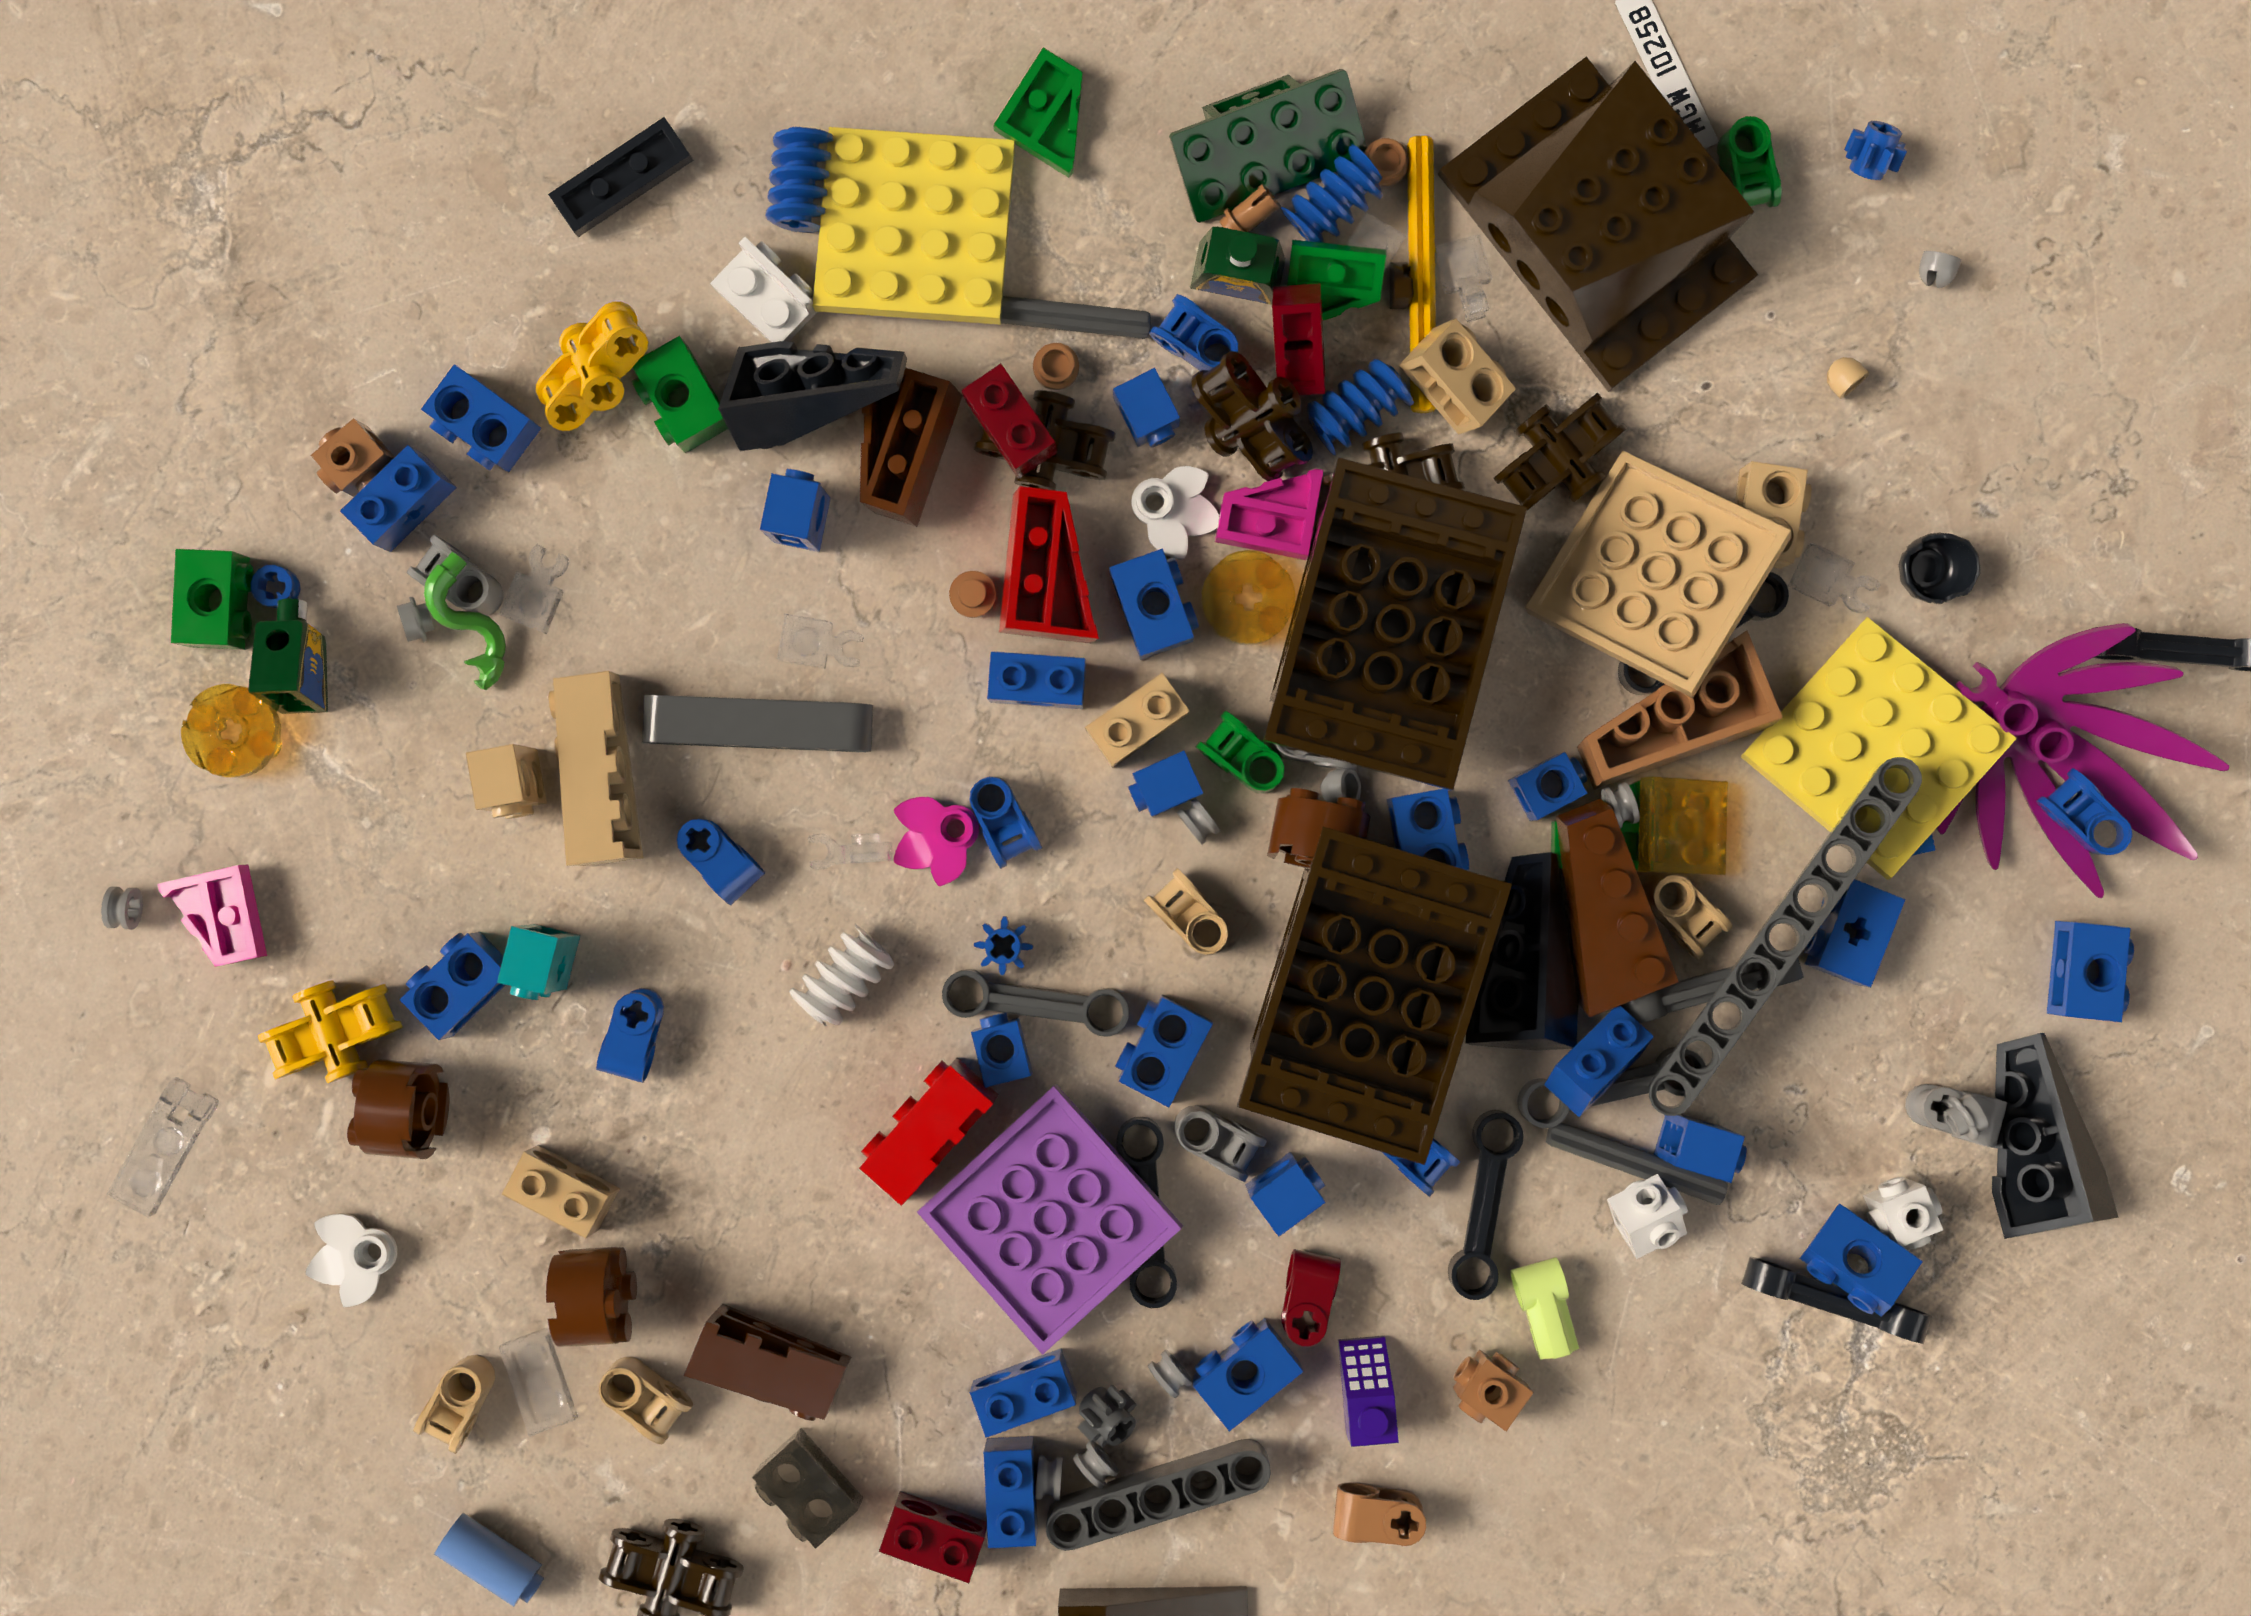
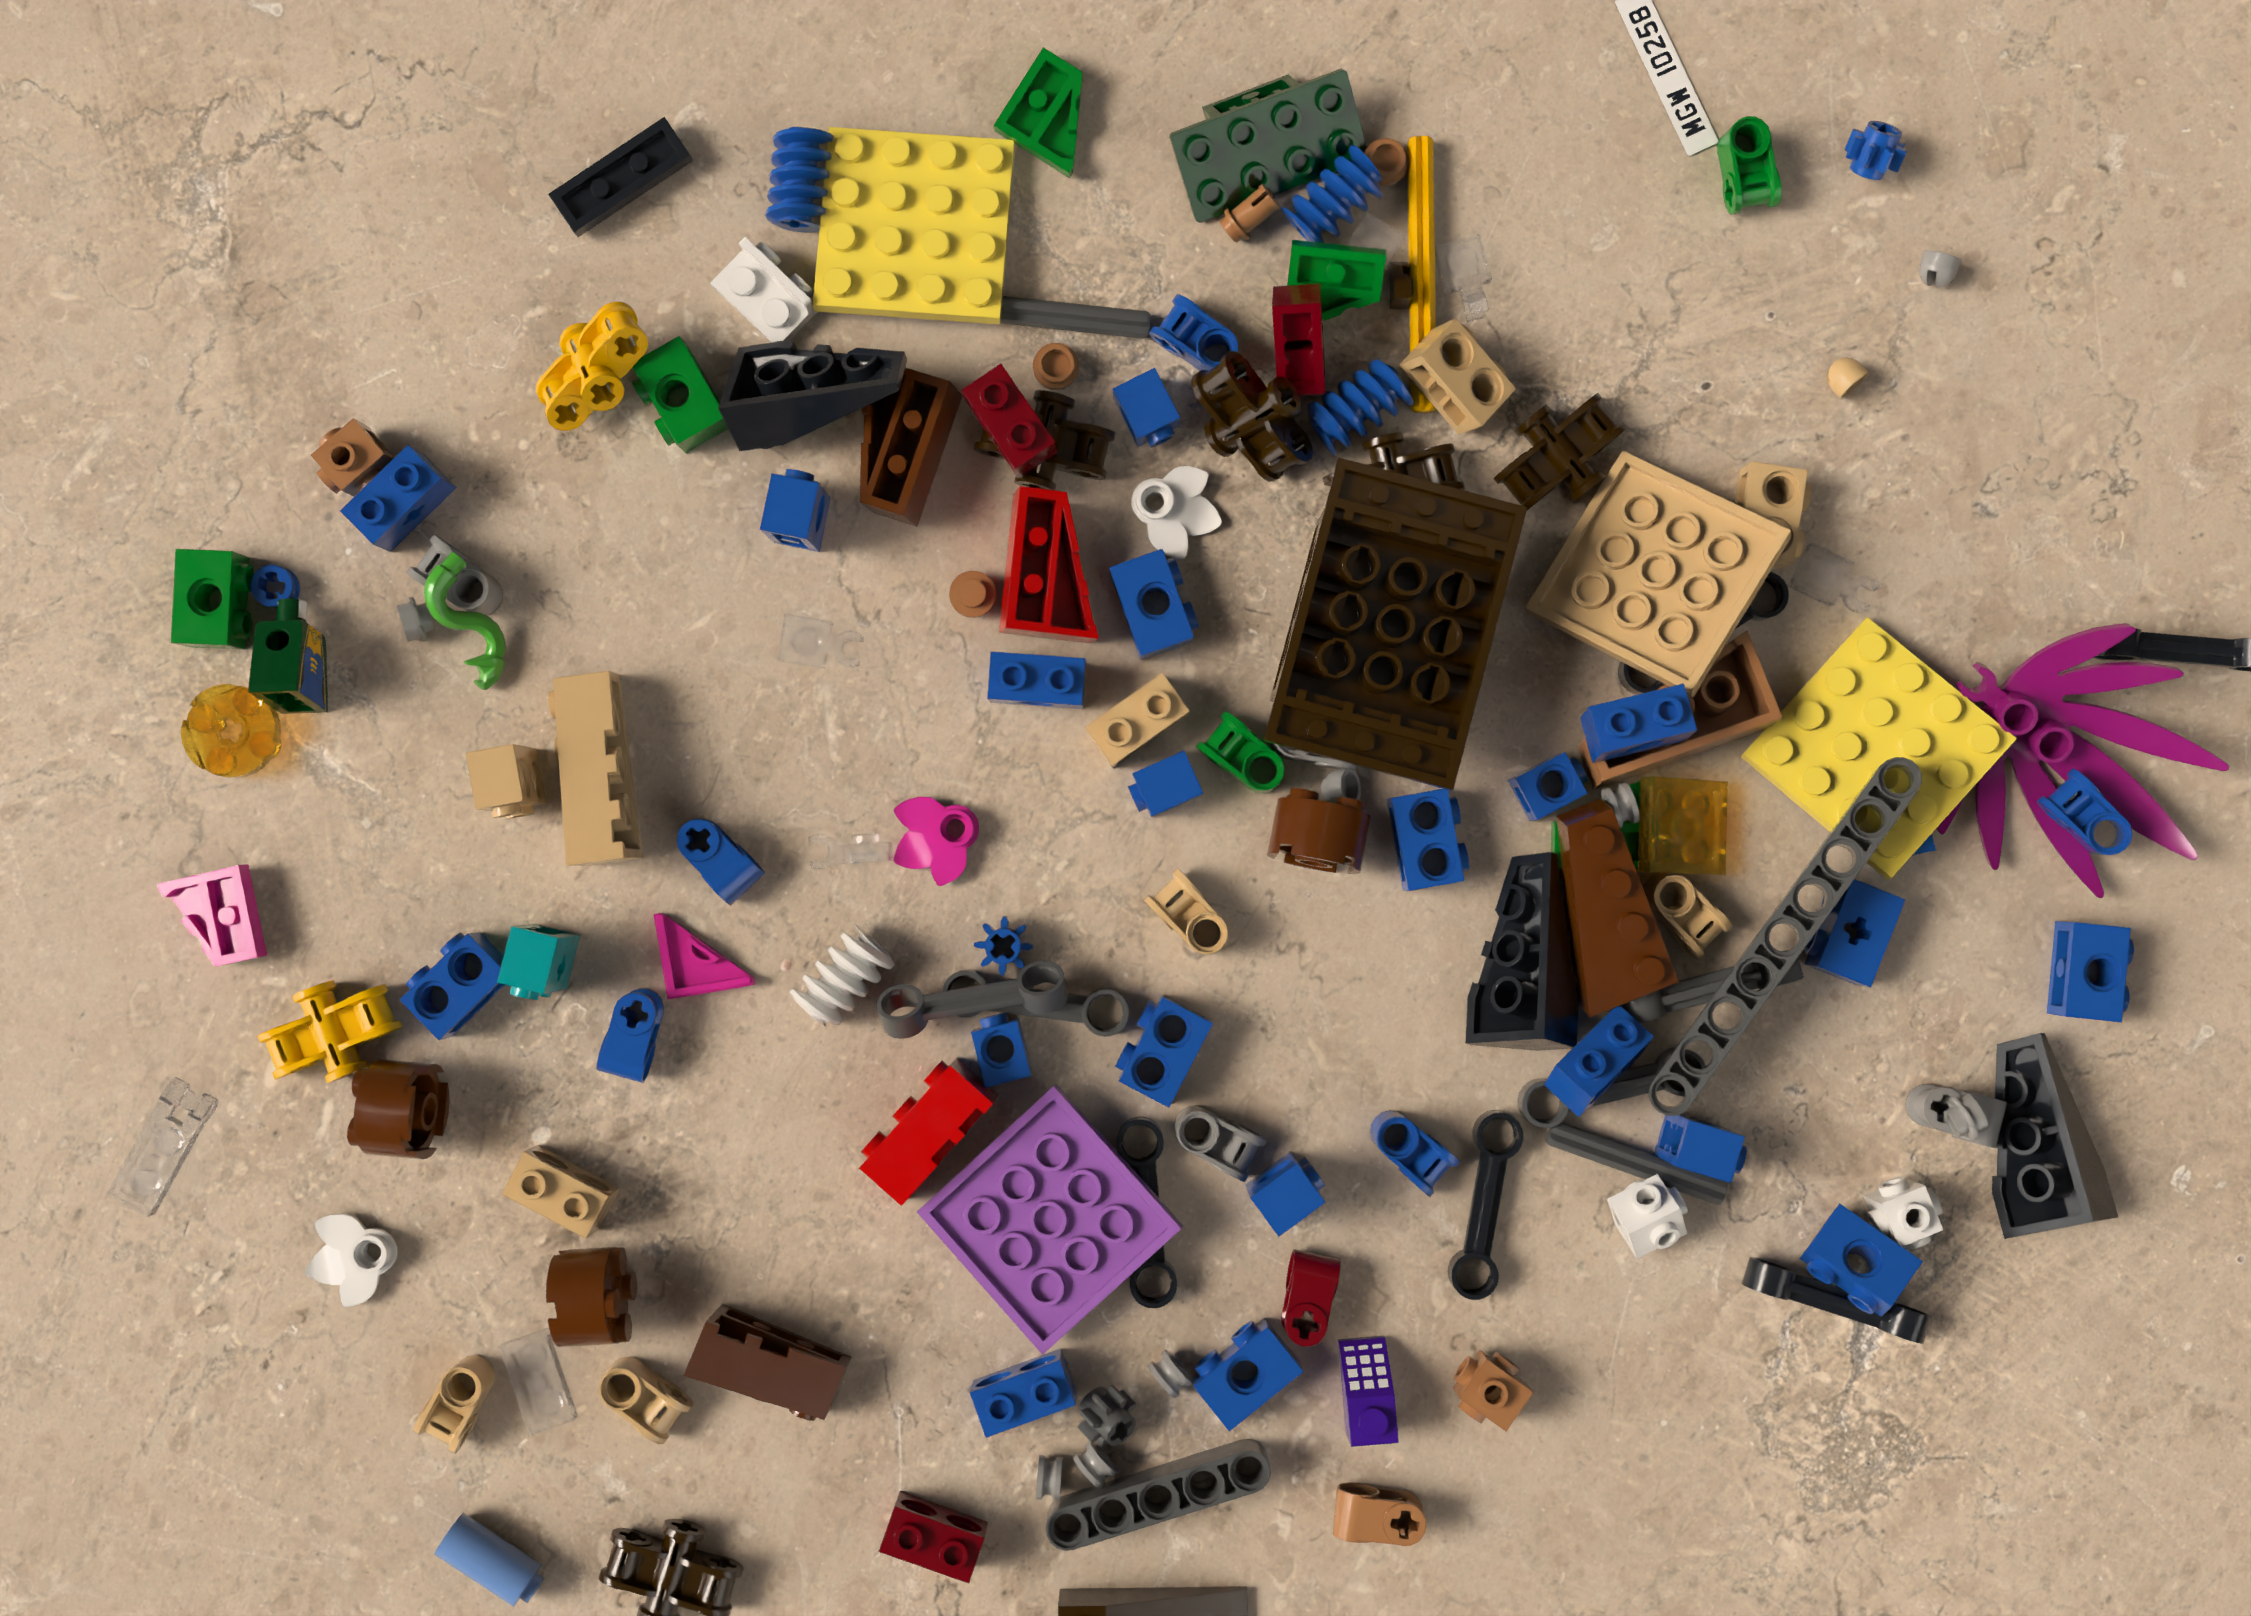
(122, 907): light grey bush -> none
(484, 414): blue brick -> none
(532, 597): clear plate -> none
(693, 965): none -> dark pink tile
(757, 723): dark grey beam -> none
(817, 1481): clear smoke brick -> none
(972, 999): none -> dark grey piece
(1004, 823): blue piece -> none
(1010, 1492): blue brick -> none
(1198, 821): light grey bush -> none
(1238, 265): dark green torso -> none
(1266, 578): clear yellow plate -> none
(1272, 516): dark pink wing -> none
(1372, 994): dark brown wedge -> none
(1543, 1297): yellowish green piece -> none
(1607, 215): dark brown wedge -> none
(1638, 723): none -> blue brick
(1939, 567): black hair -> none

